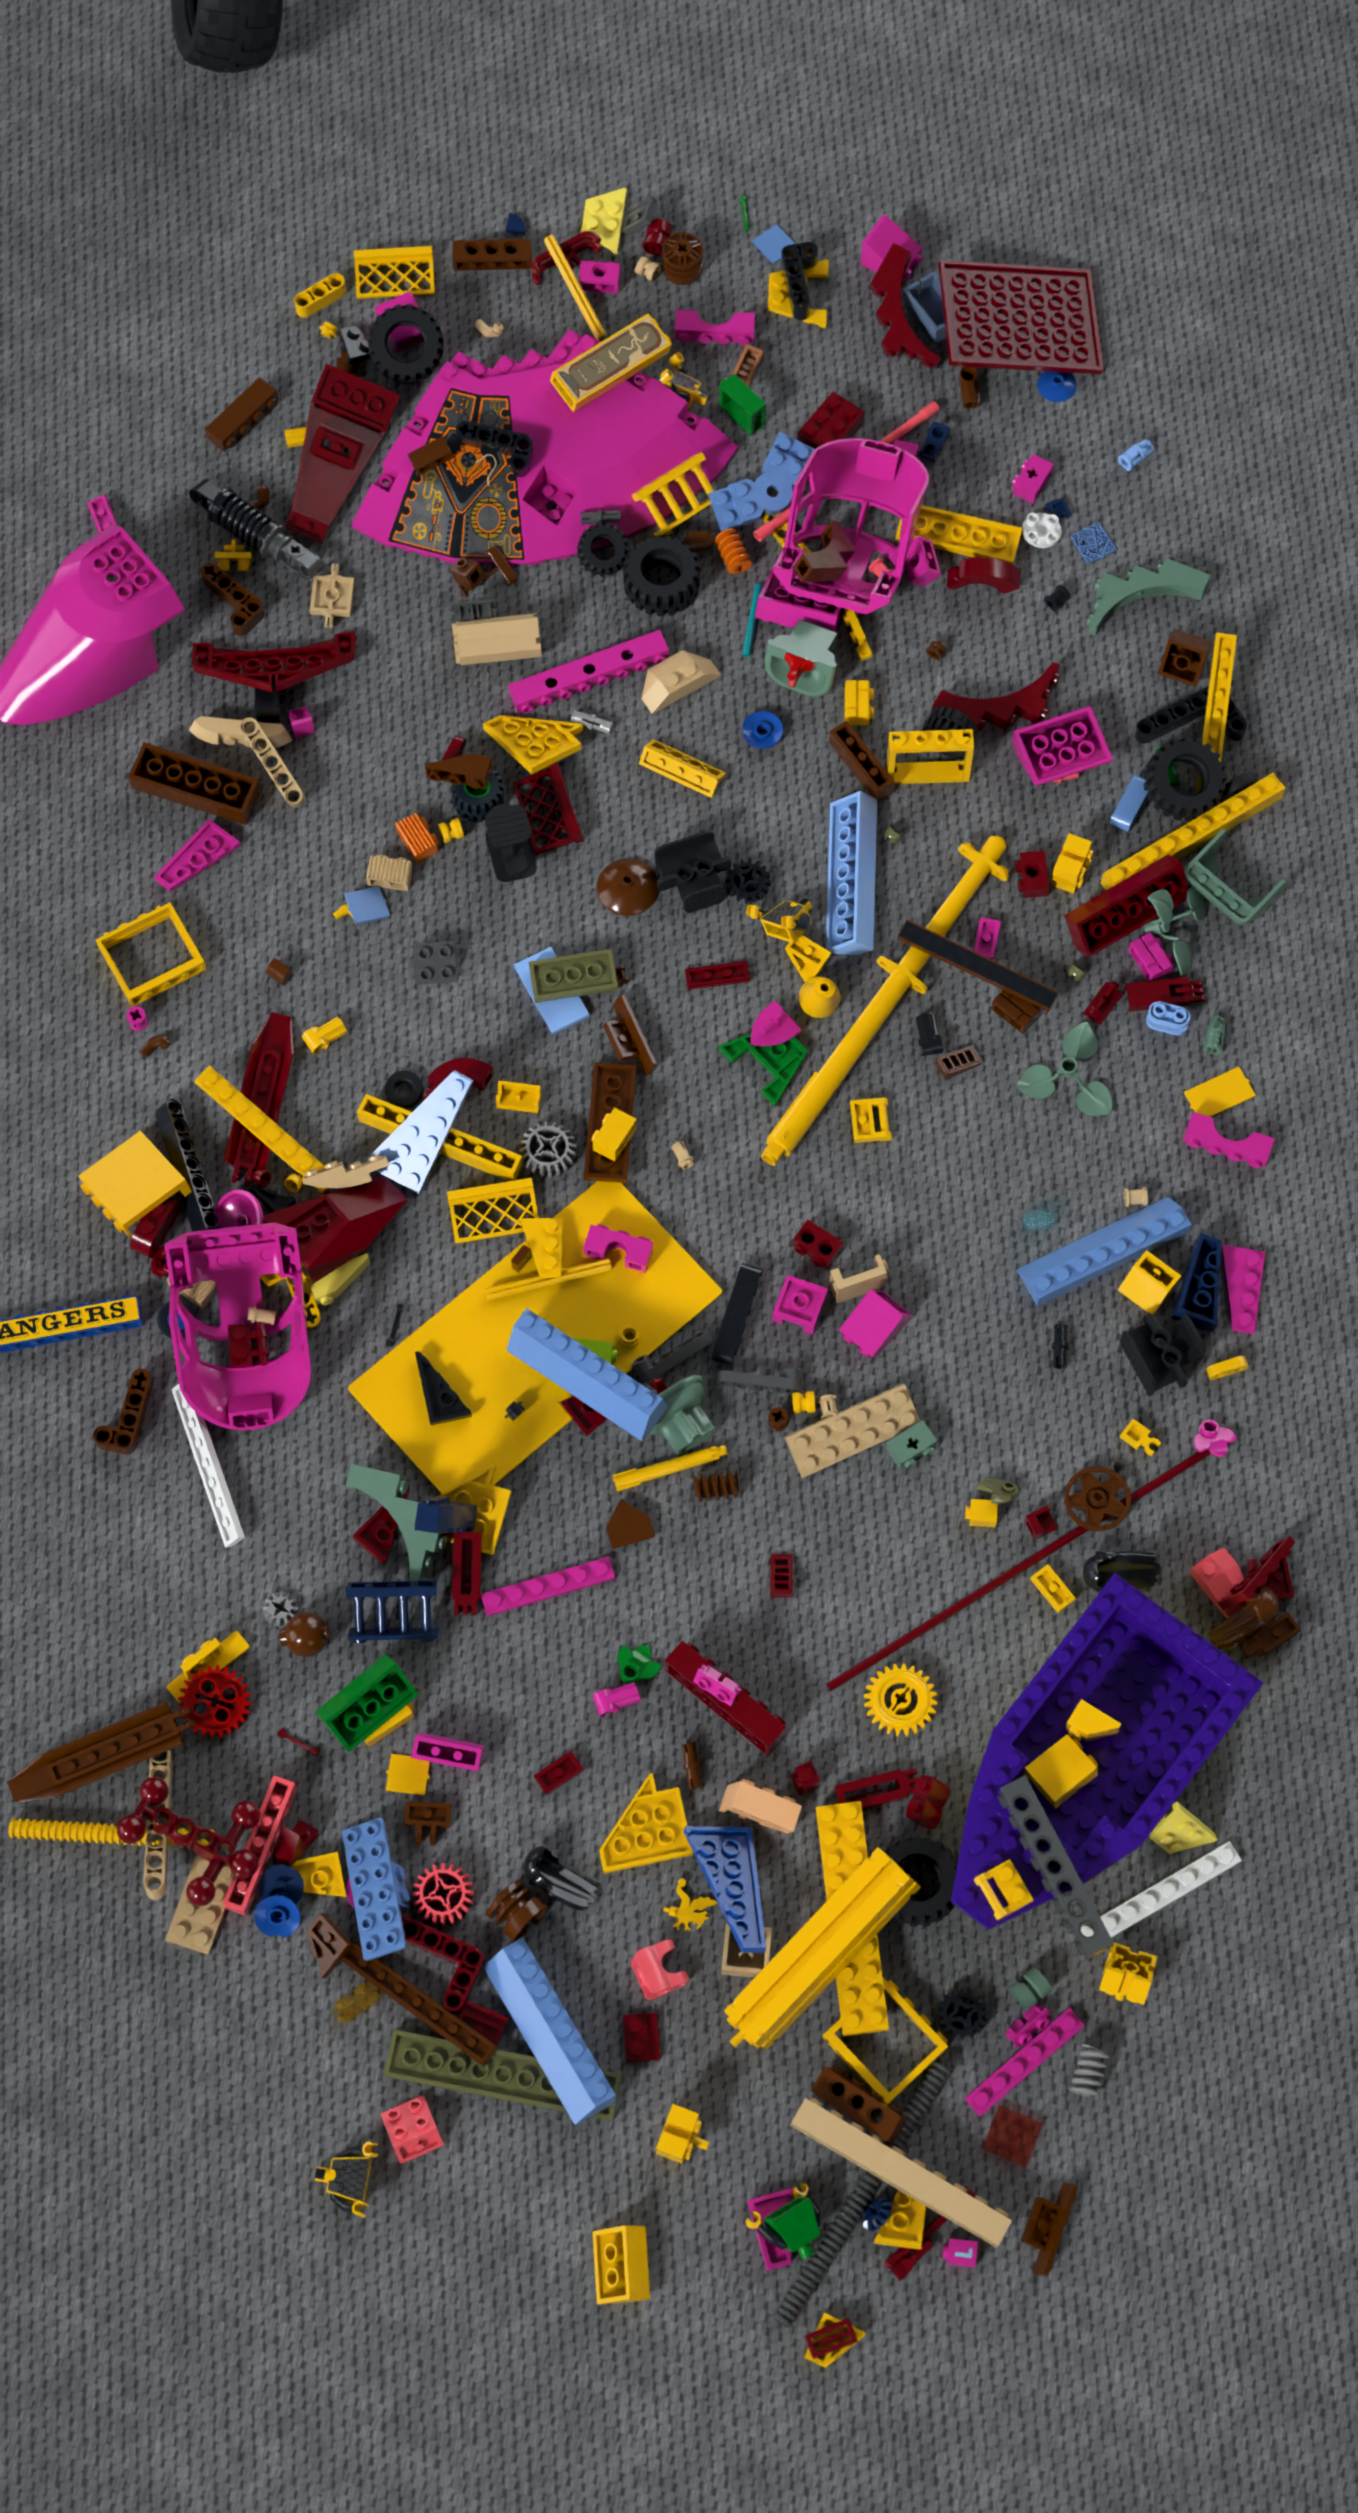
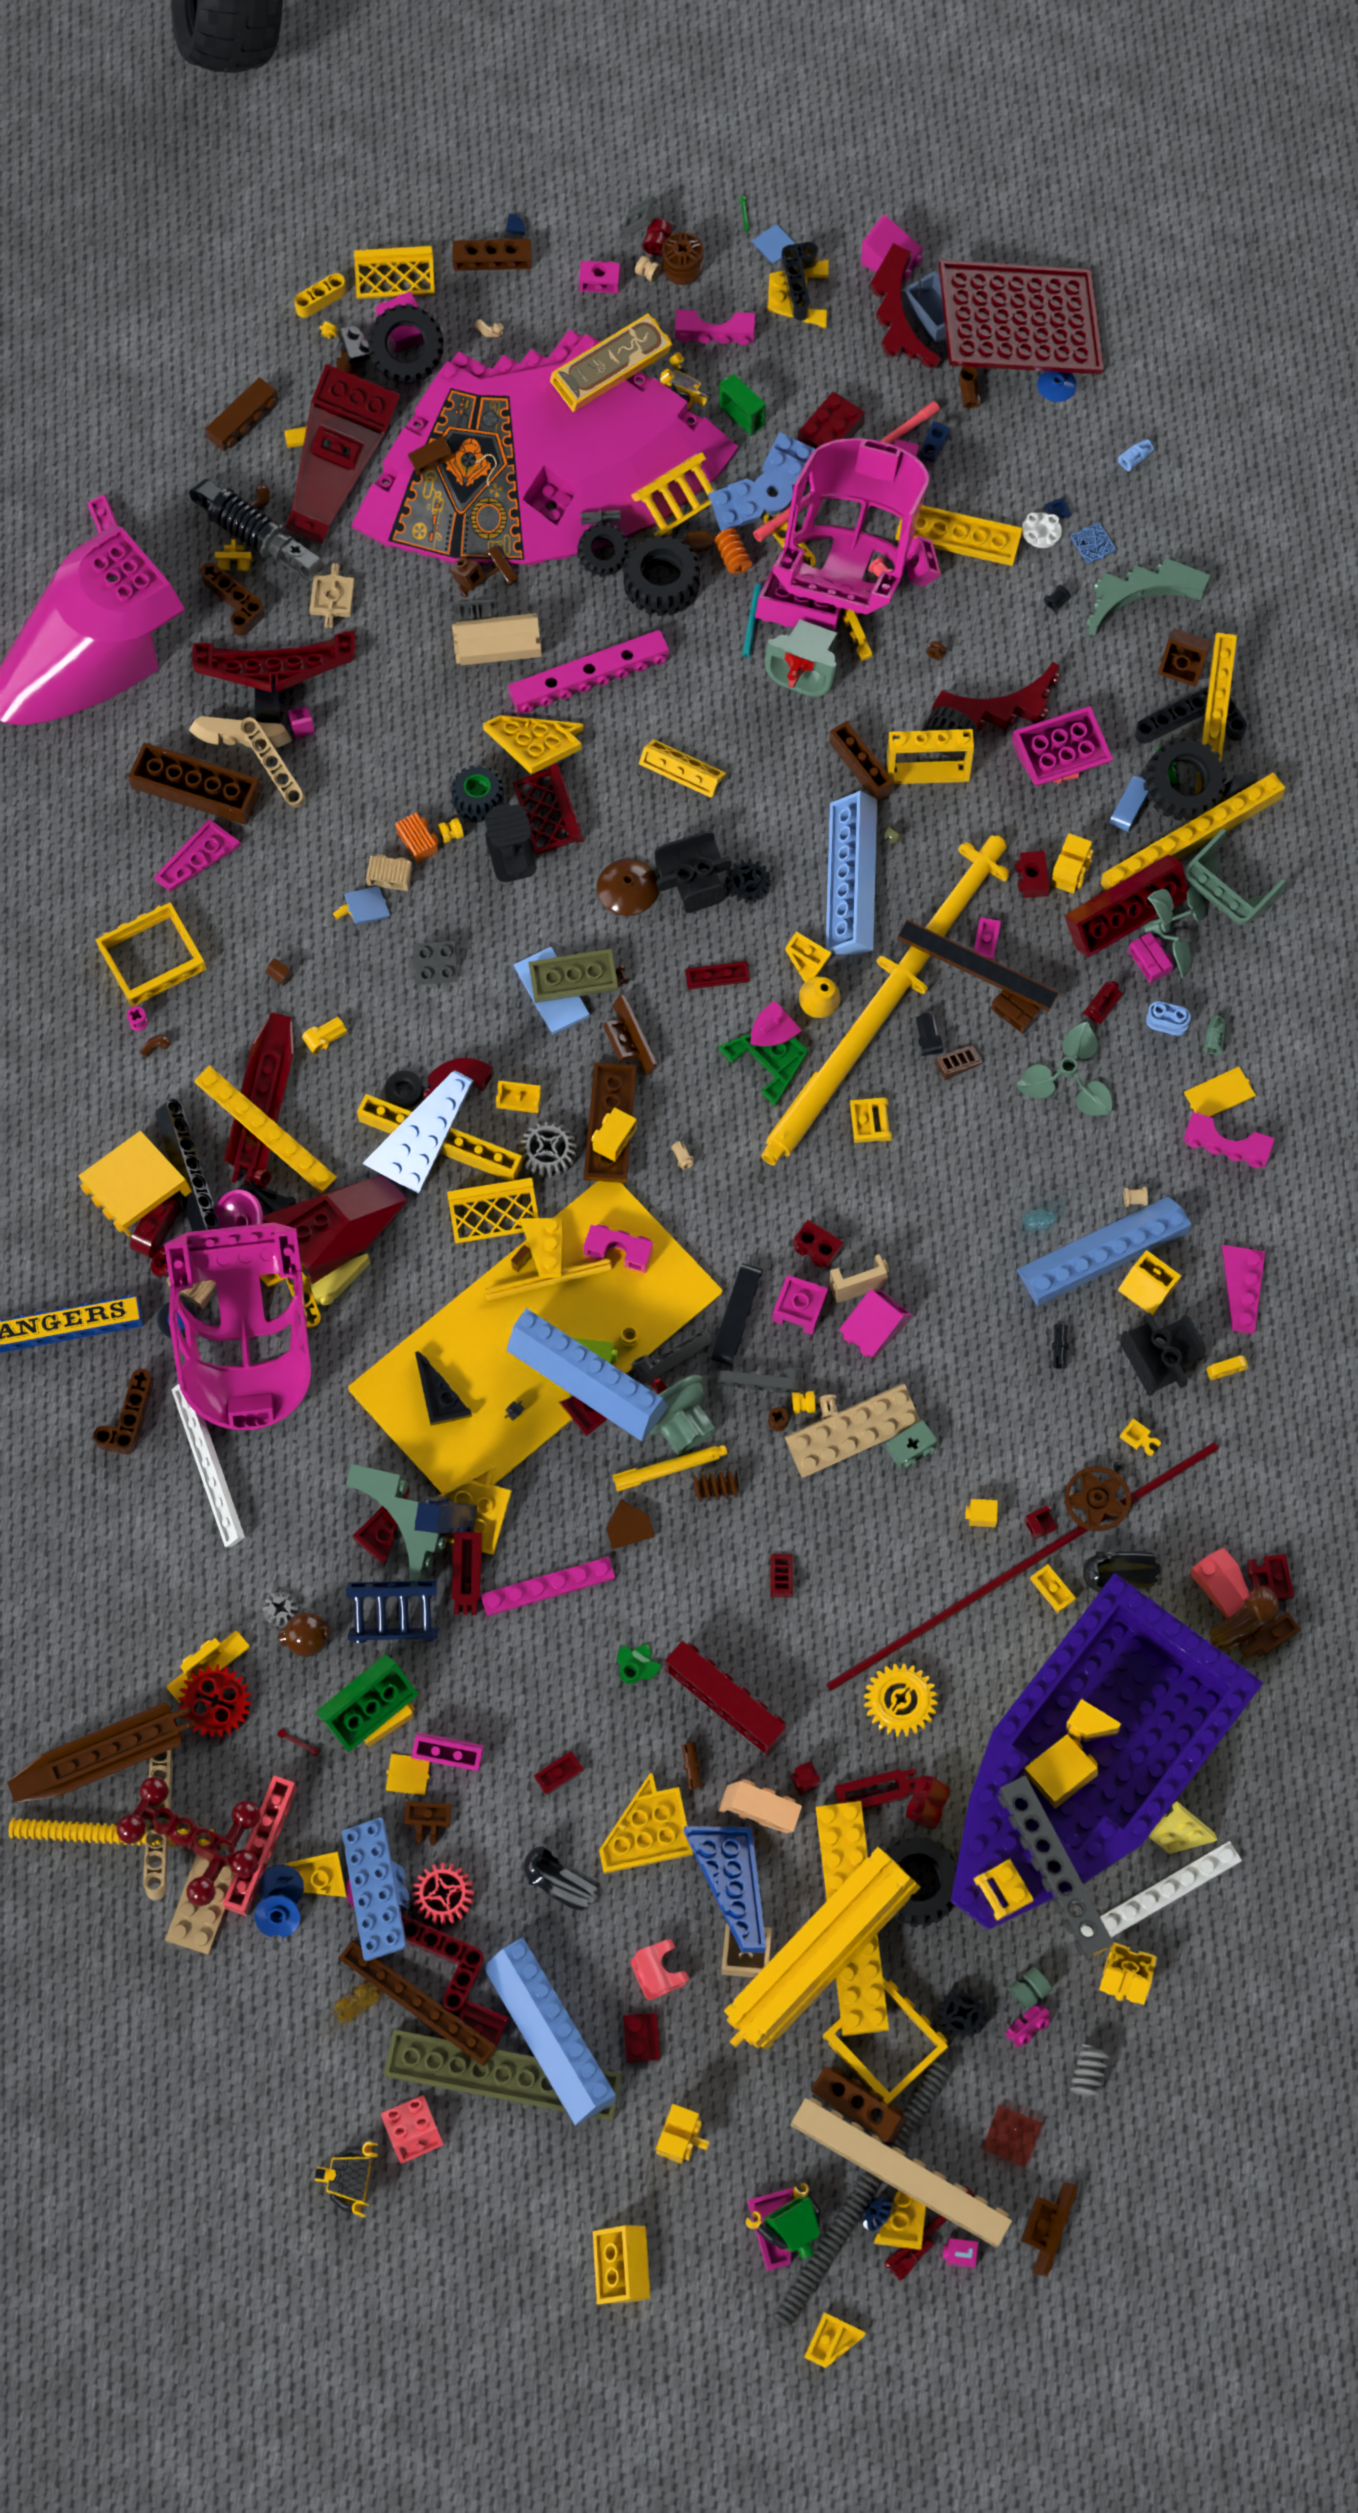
(240, 1345): dark red plate -> none
(261, 1315): tan pin -> none
(290, 1181): yellow hinge -> none
(294, 1842): dark red slope -> none
(327, 1943): reddish brown wing -> none
(337, 1177): tan slope -> none
(391, 1342): black hinge -> none
(455, 747): dark red beam -> none
(467, 769): reddish brown slope -> none
(493, 443): black beam -> none
(514, 1908): reddish brown wheel -> none
(568, 251): dark red piece -> none
(574, 287): yellow axle -> none
(579, 717): light grey pin -> none
(605, 216): light yellow wing -> none
(613, 1700): dark pink piece -> none
(676, 678): tan wedge -> none
(685, 1912): yellow piece -> none
(708, 1680): dark pink hinge -> none
(755, 352): nougat slope -> none
(762, 721): blue dish -> none
(784, 921): torso -> none
(811, 2346): dark red tile -> none
(830, 561): reddish brown arch -> none
(857, 702): yellow brick -> none
(984, 571): dark red arch -> none
(1001, 1491): olive plate -> none
(1024, 2062): dark pink plate -> none
(1032, 478): dark pink brick -> none
(1077, 972): olive hinge -> none
(1143, 994): dark red hinge -> none
(1200, 1284): dark blue wedge -> none
(1213, 1440): dark pink plate -> none
(1257, 1575): dark red wing -> none

